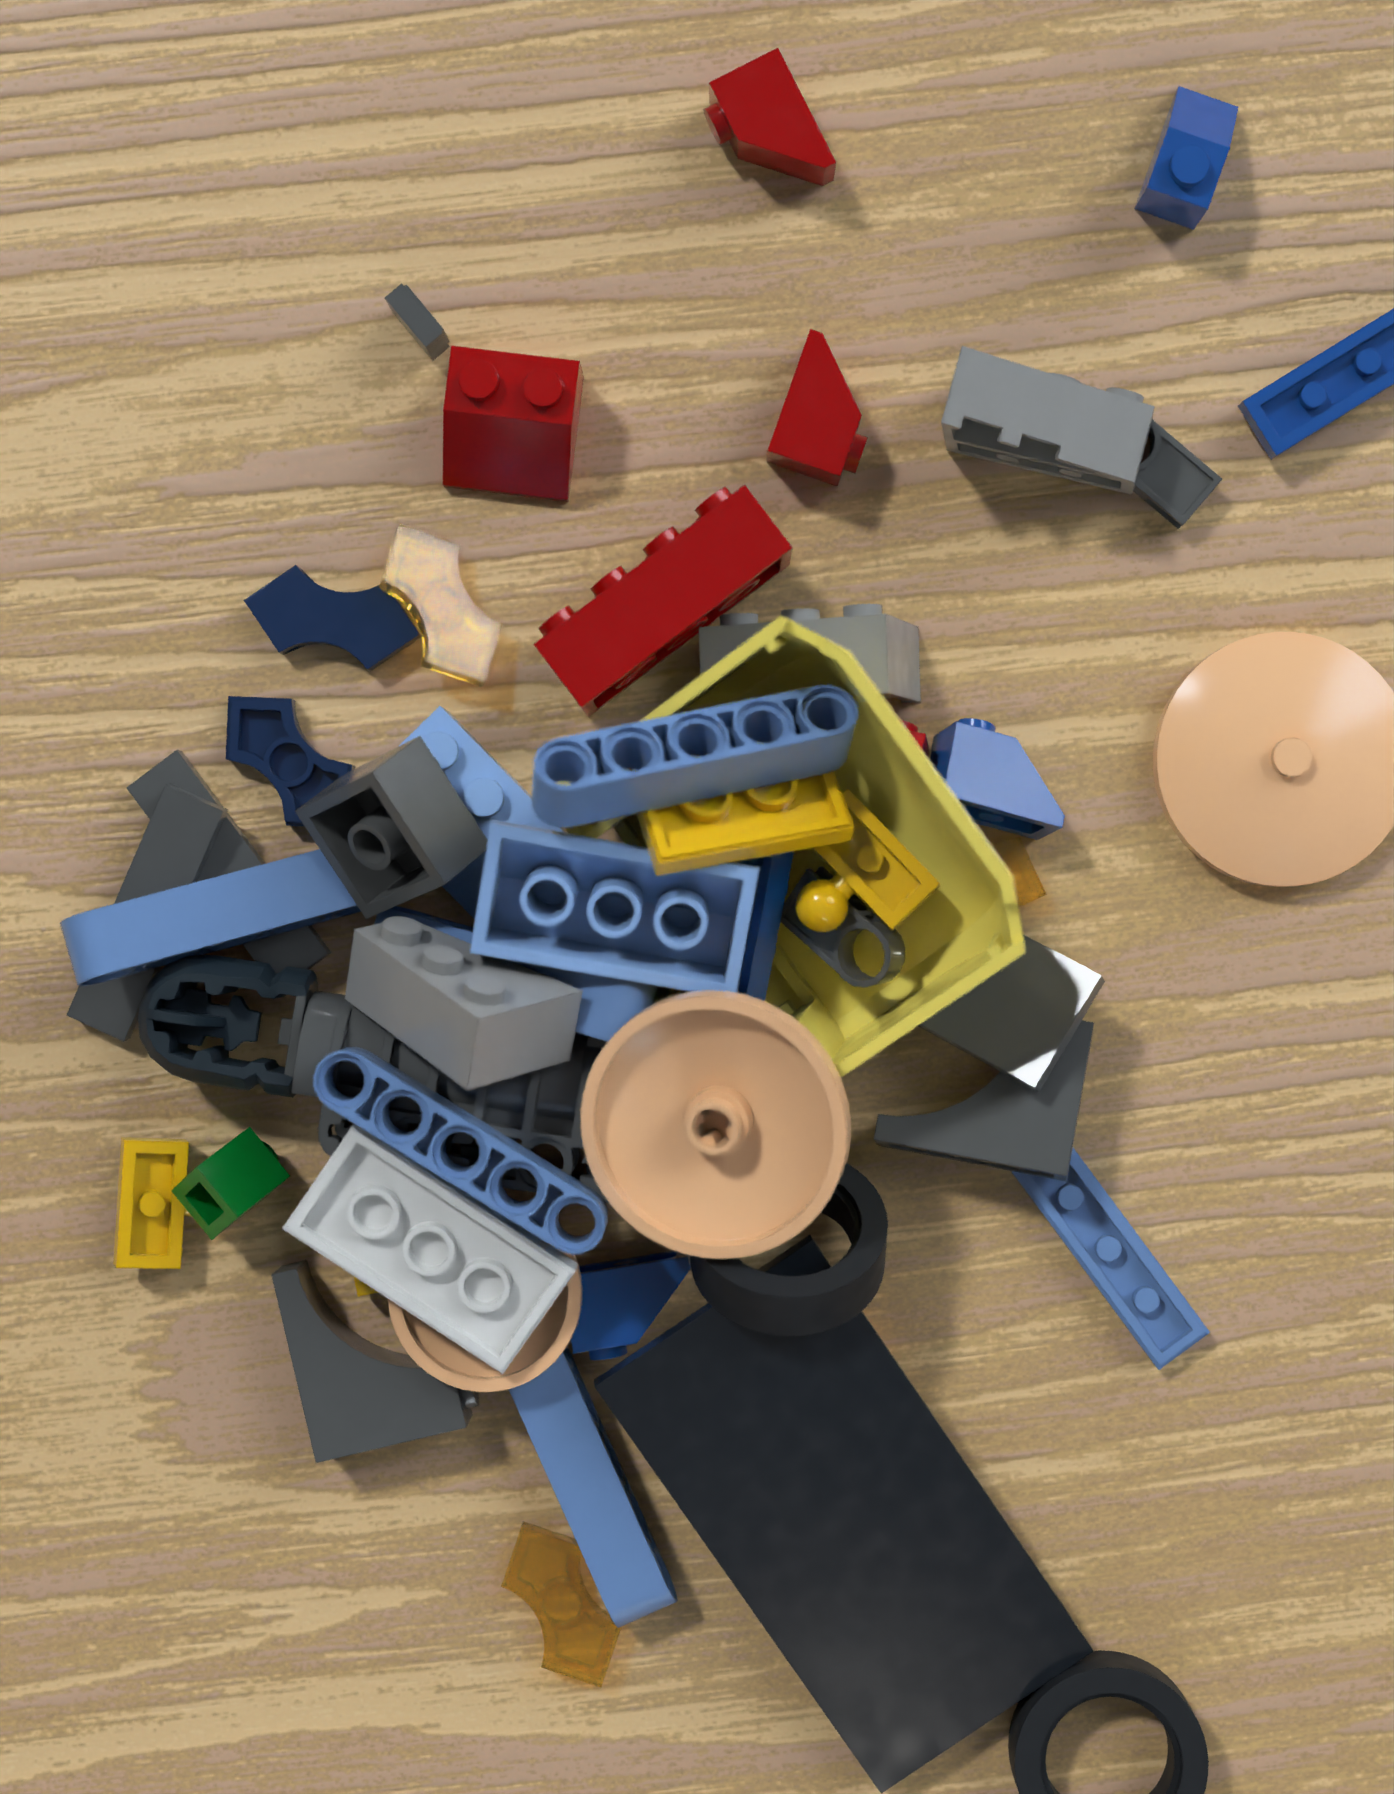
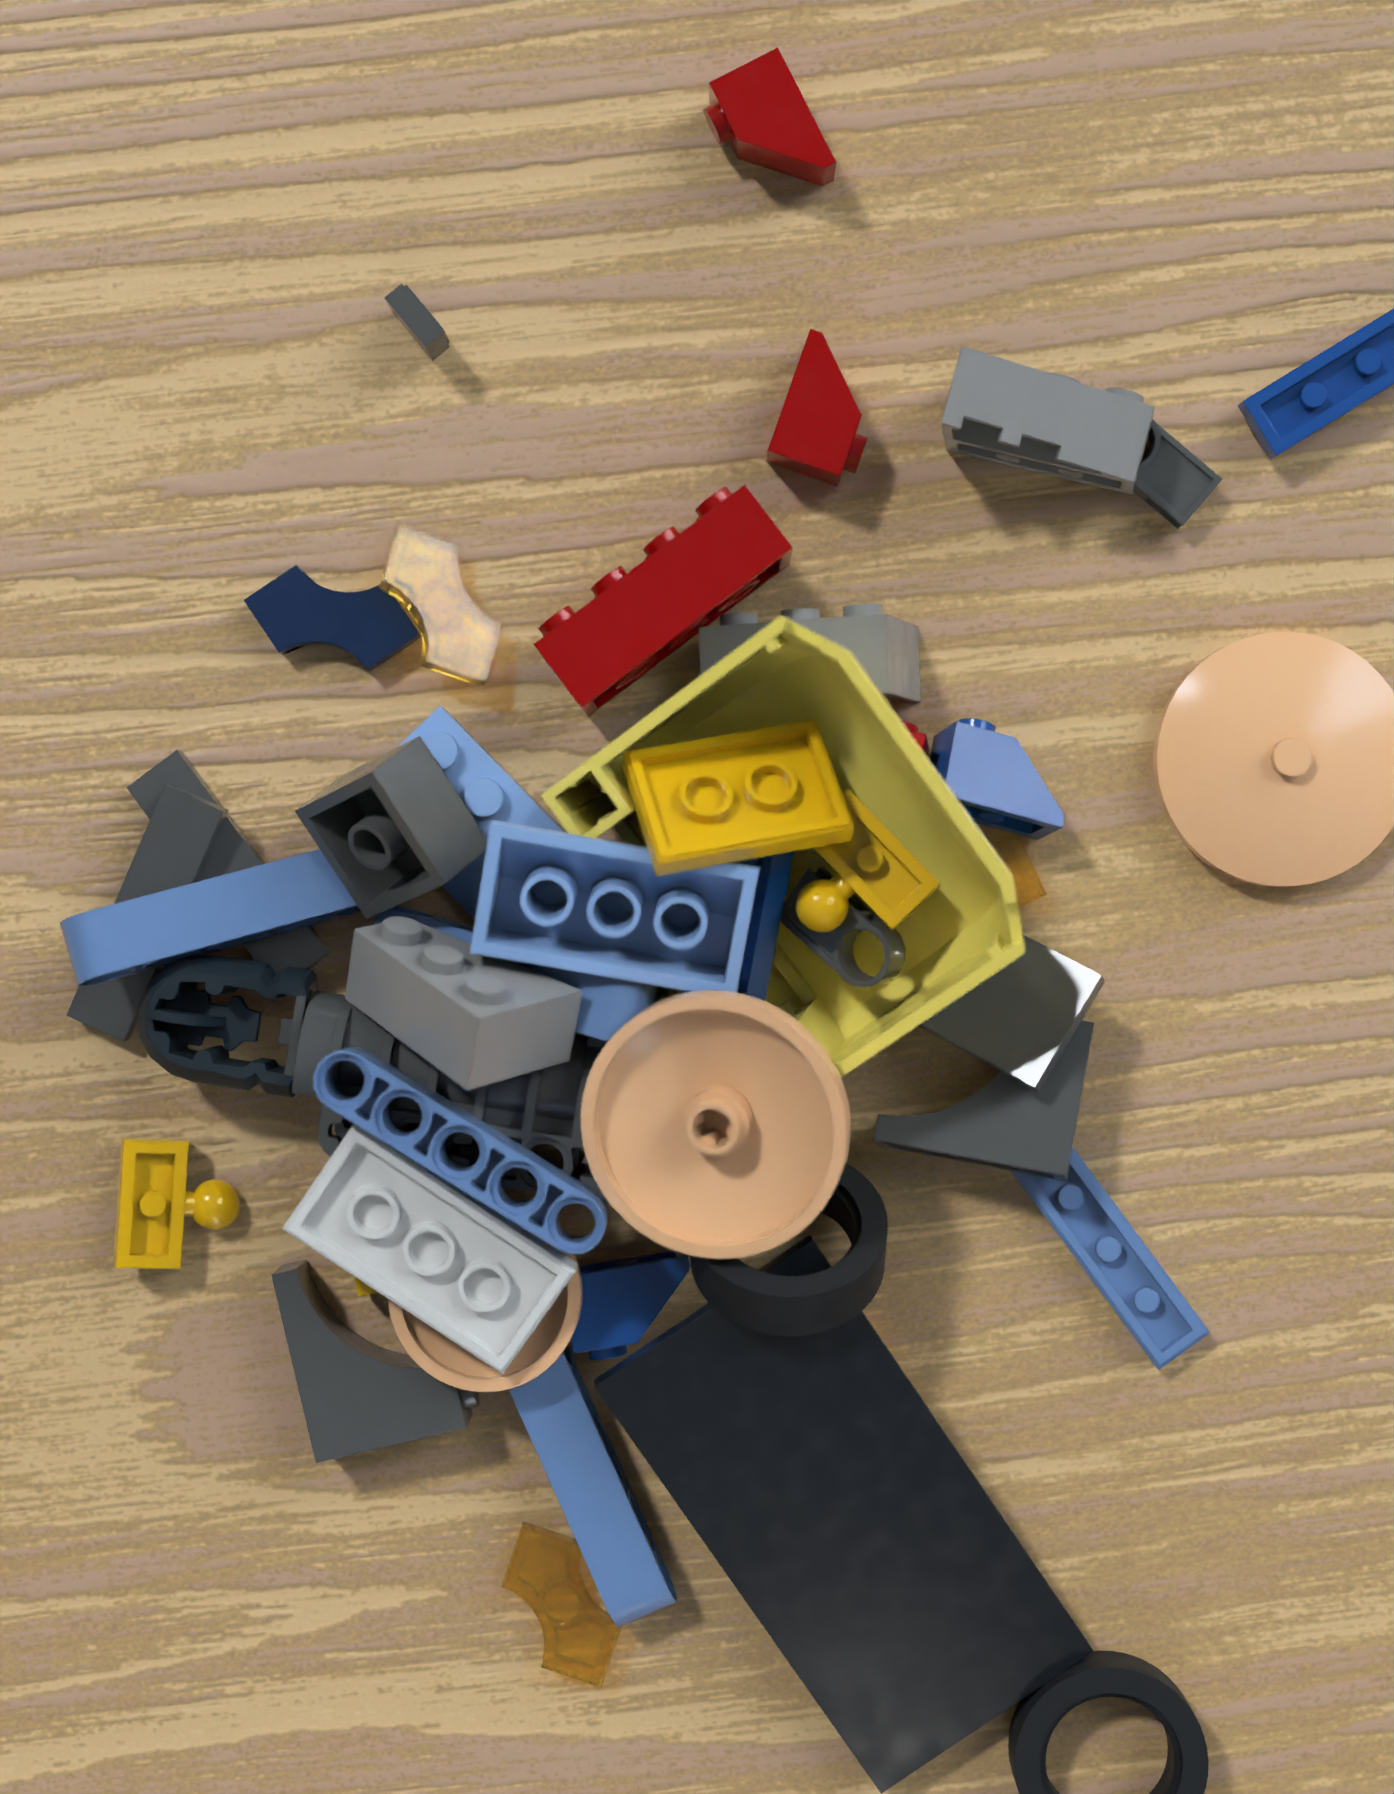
(230, 1182): green brick -> none
(270, 740): dark blue tile -> none
(511, 423): red slope -> none
(663, 750): medium blue beam -> none
(1188, 158): blue slope -> none

